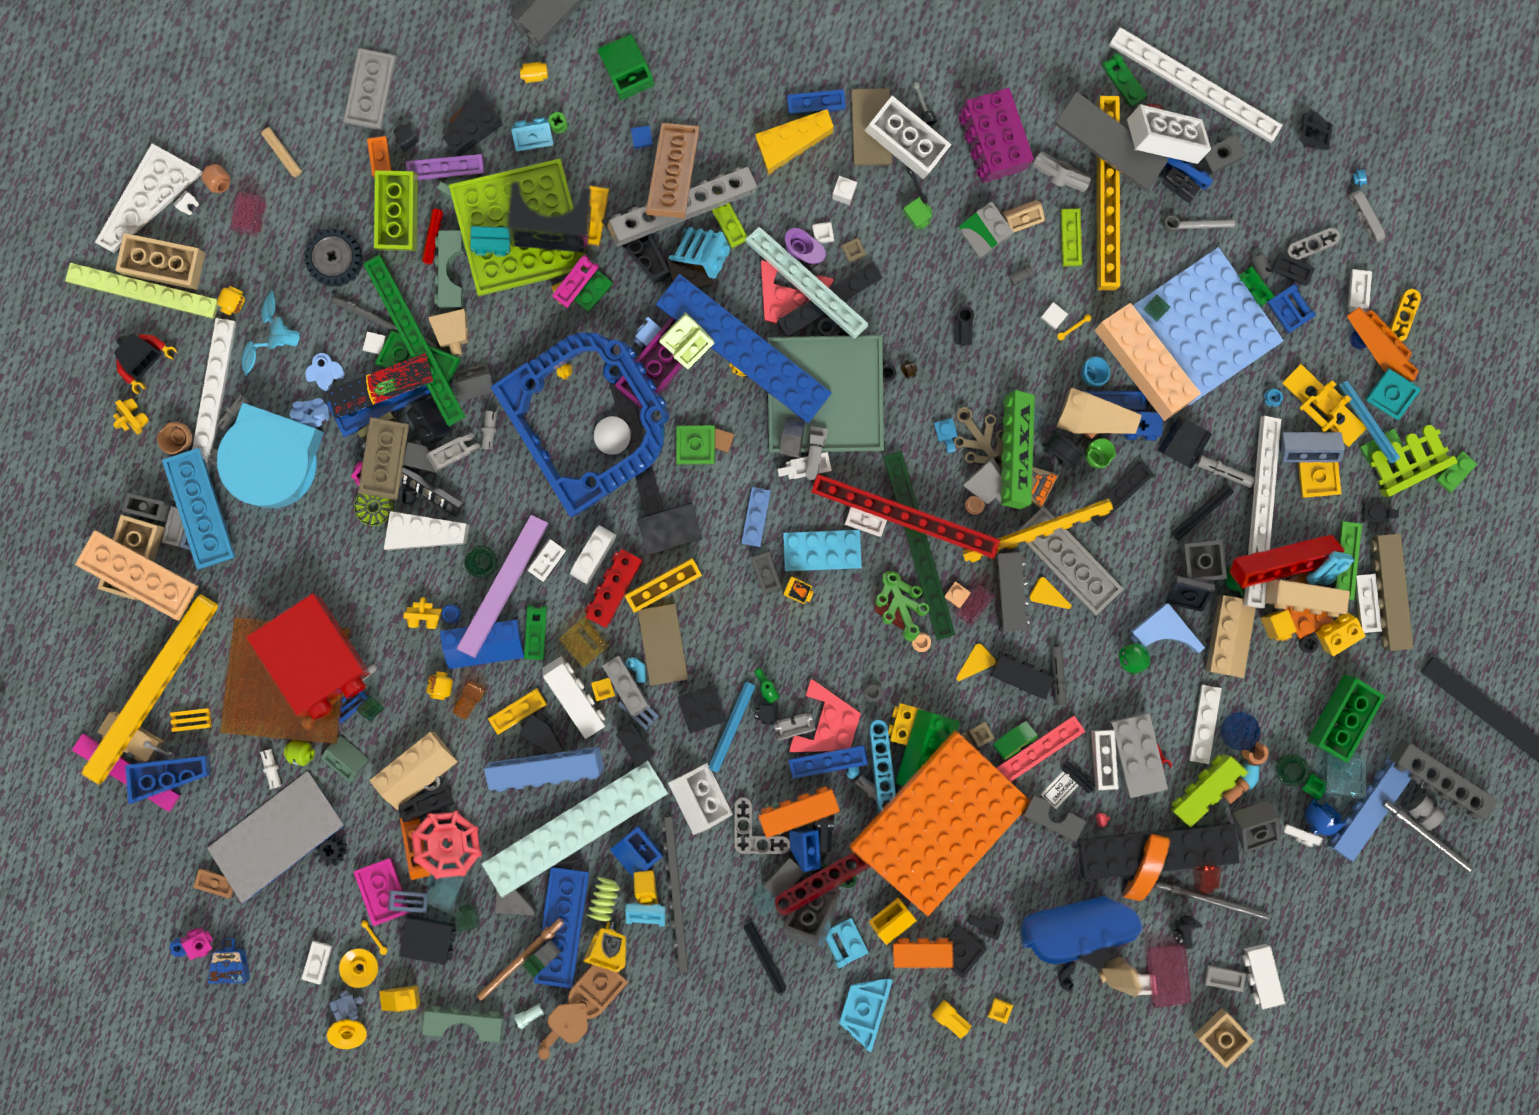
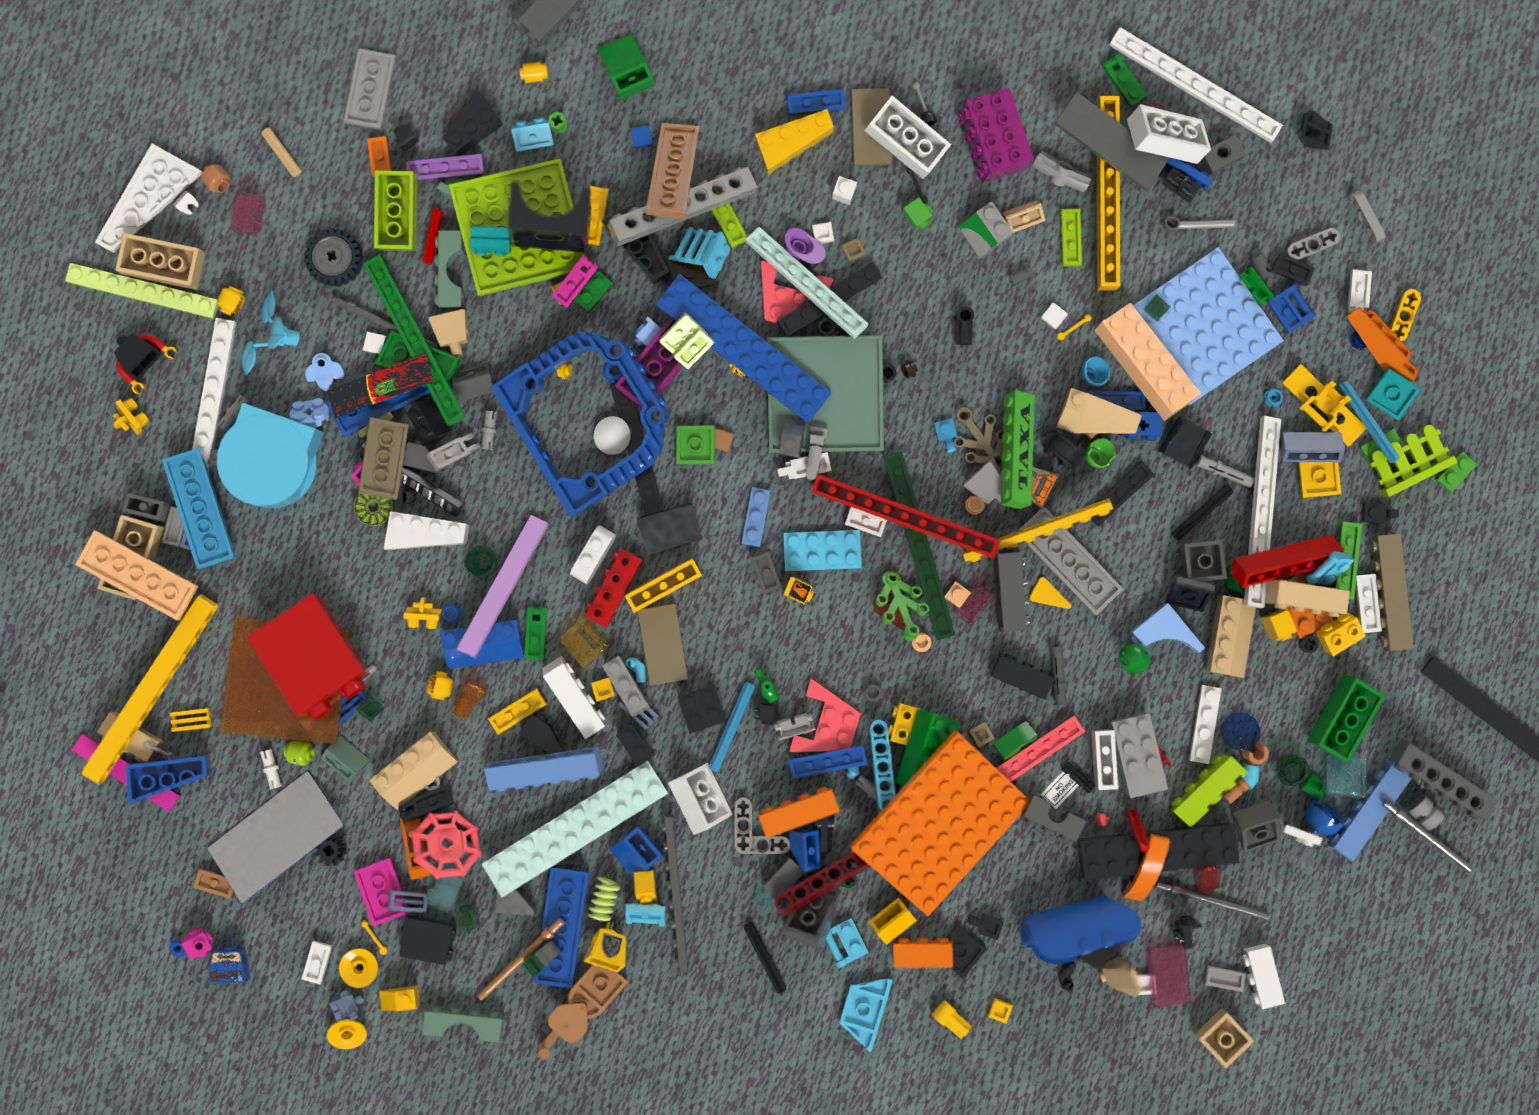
(174, 438): medium nougat hair -> none
(524, 1018): light aqua pin -> none
(546, 560): white hinge -> none
(977, 661): yellow sticker -> none
(1138, 830): none -> red axle
(1360, 177): dark azure plate -> none

